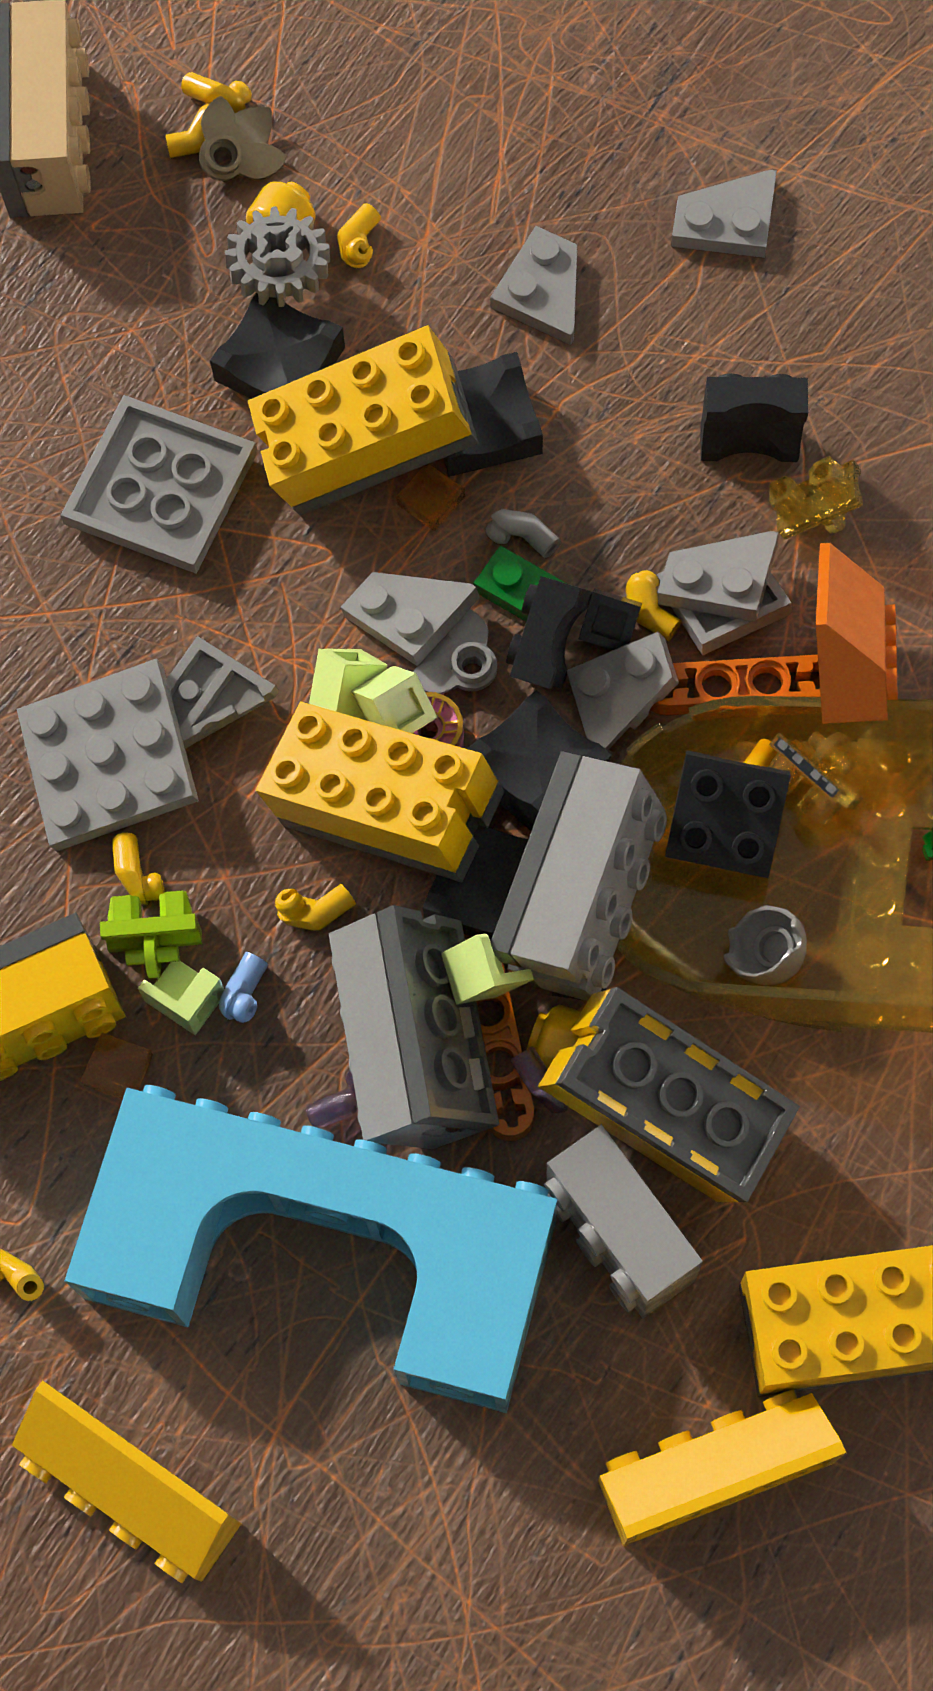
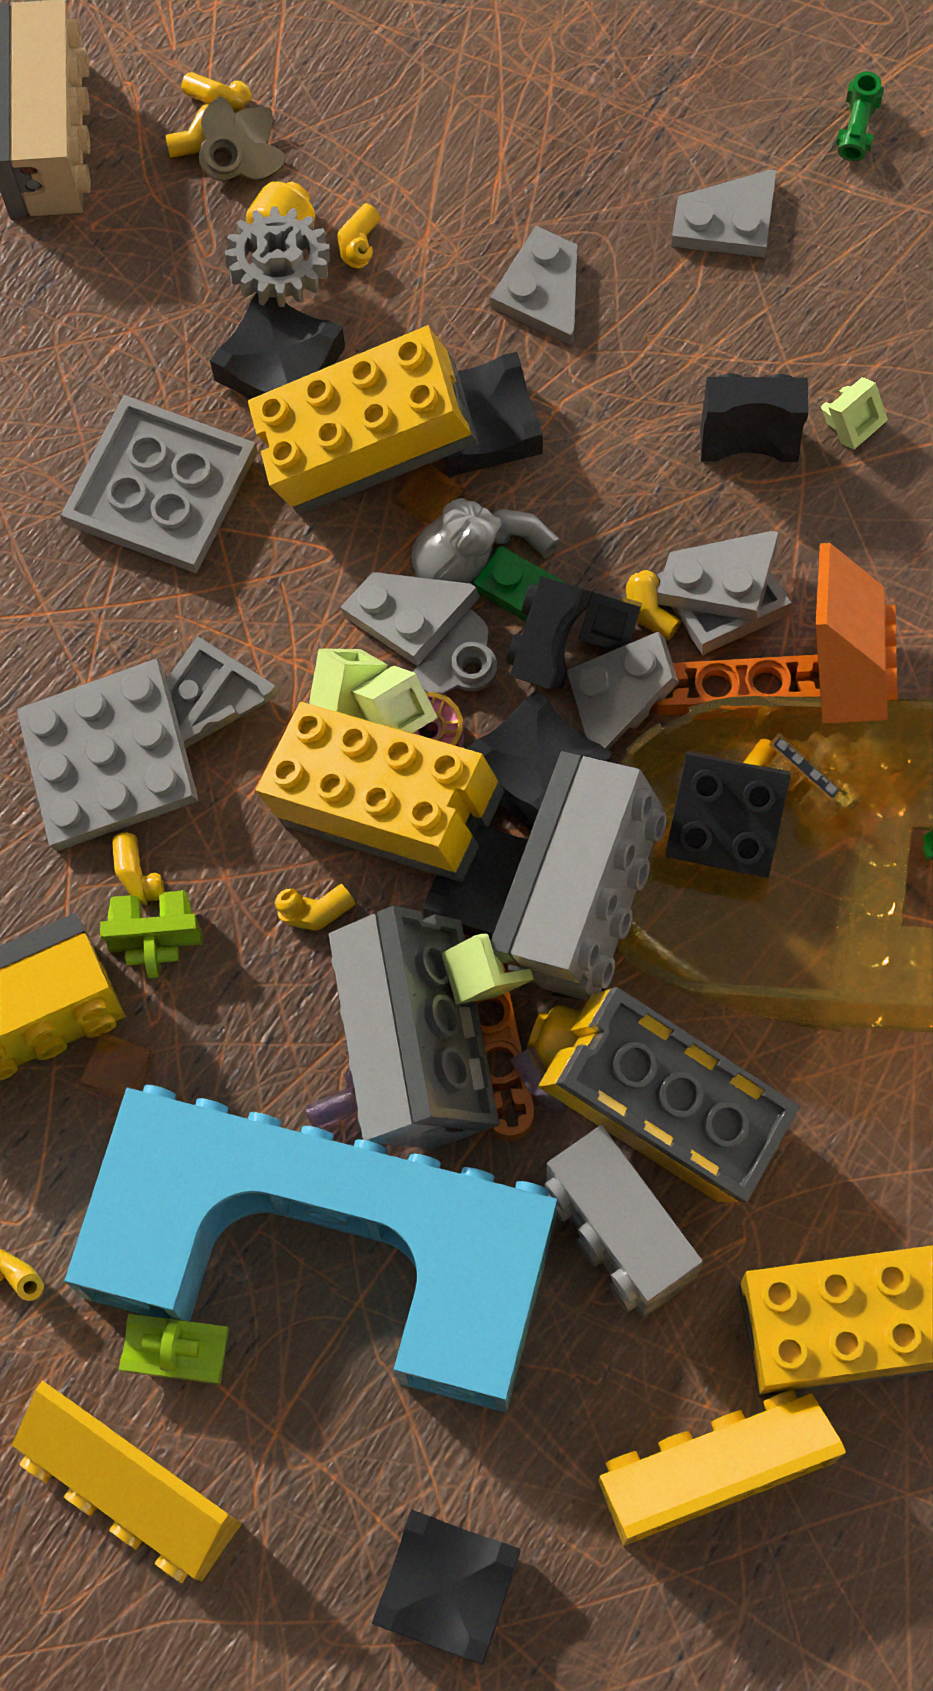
(174, 1349): none -> lime hips
(184, 995): yellowish green panel -> none
(236, 998): light blue arm -> none
(446, 1587): none -> black brick
(456, 543): none -> light grey hair
(767, 946): light grey hair -> none
(817, 501): clear yellow hips -> none
(856, 412): none -> yellowish green tile
(863, 98): none -> green bar

